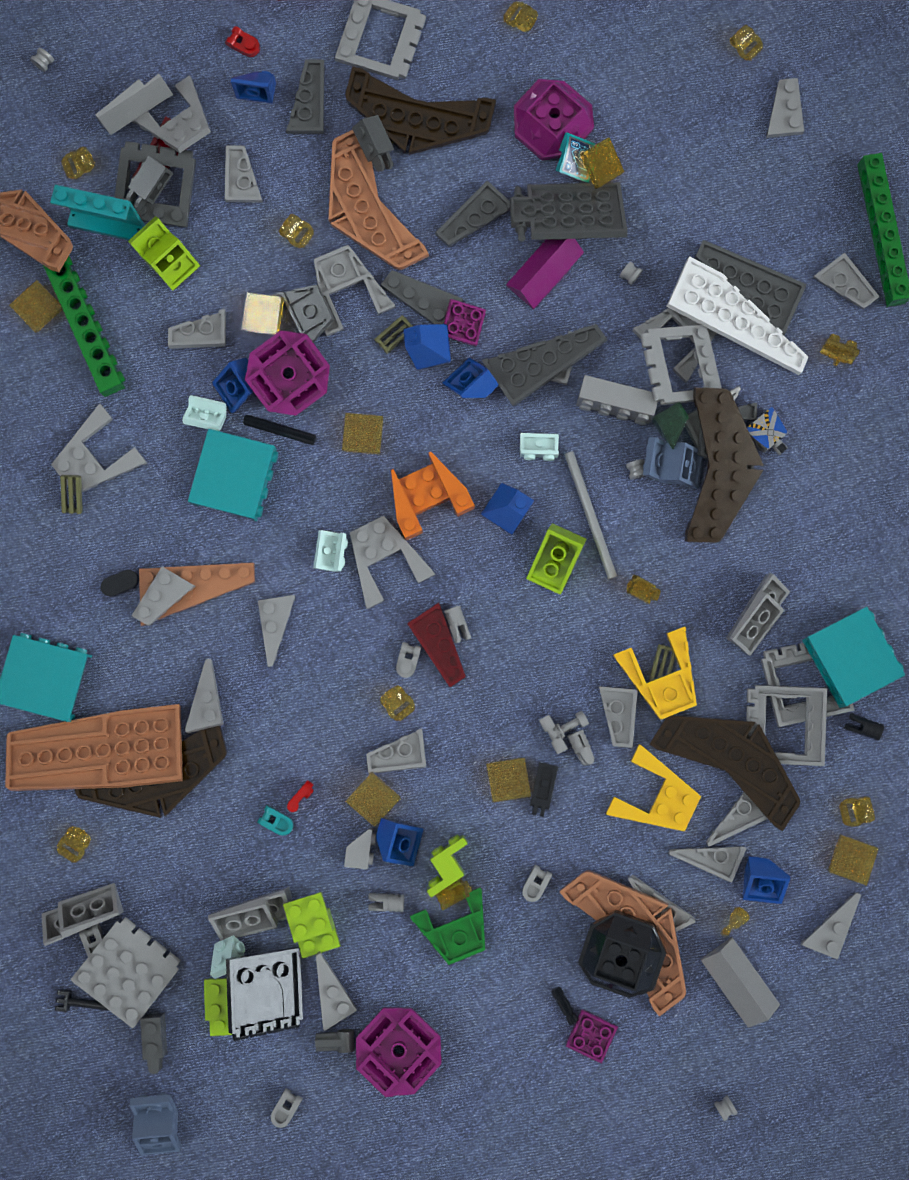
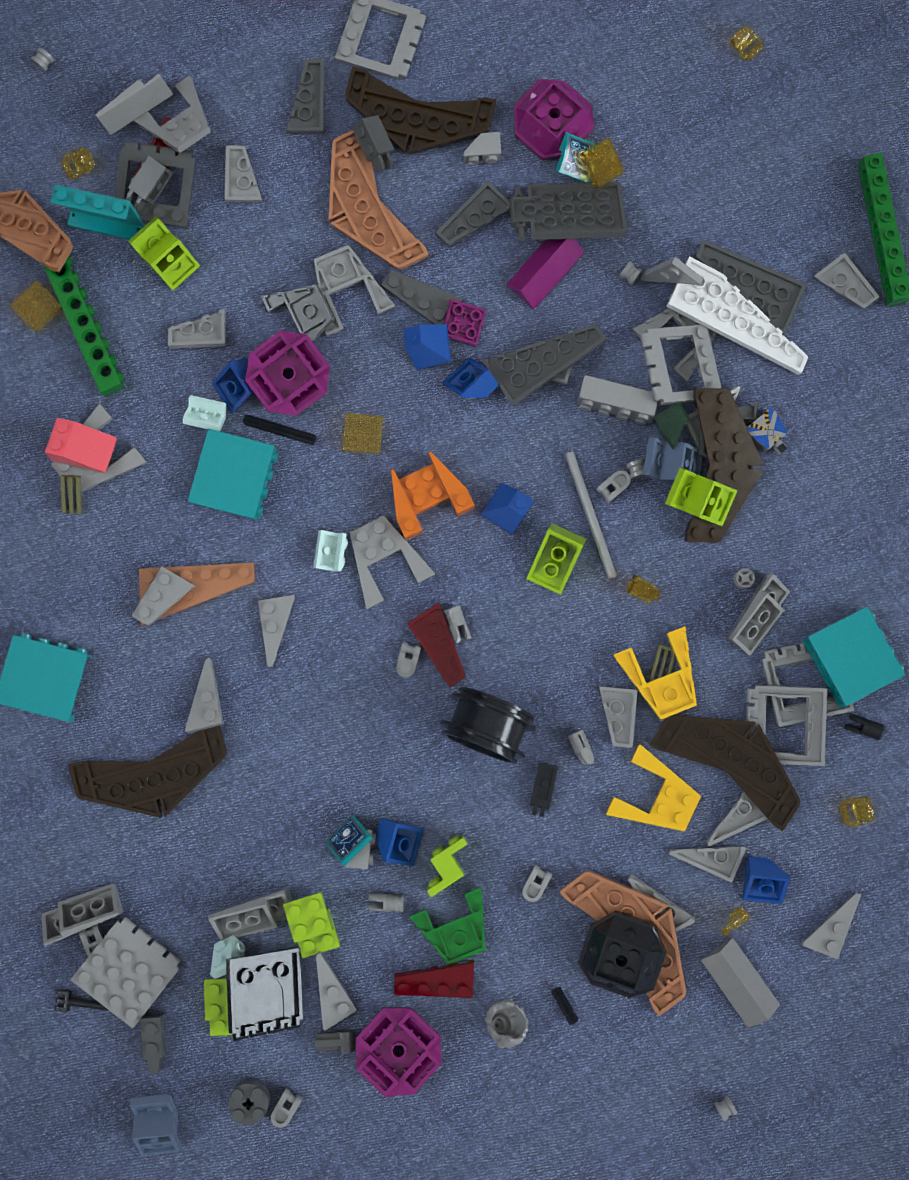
(77, 840): clear yellow piece -> none
(80, 446): none -> coral slope
(98, 751): nougat wing -> none
(119, 583): black tile -> none
(241, 1109): none -> dark grey brick
(249, 45): red plate -> none
(255, 86): blue slope -> none
(262, 313): clear yellow tile -> none
(282, 825): teal plate -> none
(292, 227): clear yellow piece -> none
(305, 791): red plate -> none
(348, 840): none -> slope
(373, 799): clear yellow tile -> none
(383, 344): olive tile -> none
(395, 698): clear yellow piece -> none
(399, 755): light grey wing -> none
(446, 981): none -> dark red wing
(453, 893): clear yellow hips -> none
(484, 149): none -> light grey slope
(488, 725): none -> black wheel
(506, 1023): none -> light grey hair
(508, 779): clear yellow tile -> none
(524, 20): clear yellow piece -> none
(539, 445): light aqua bracket -> none
(557, 732): light grey bar -> none
(591, 1036): magenta tile -> none
(619, 480): none -> light grey plate
(671, 272): none -> light grey wing
(701, 496): none -> lime bracket
(747, 578): none -> light grey wheel
(786, 111): light grey wing -> none
(838, 351): clear yellow hips -> none
(853, 860): clear yellow tile -> none

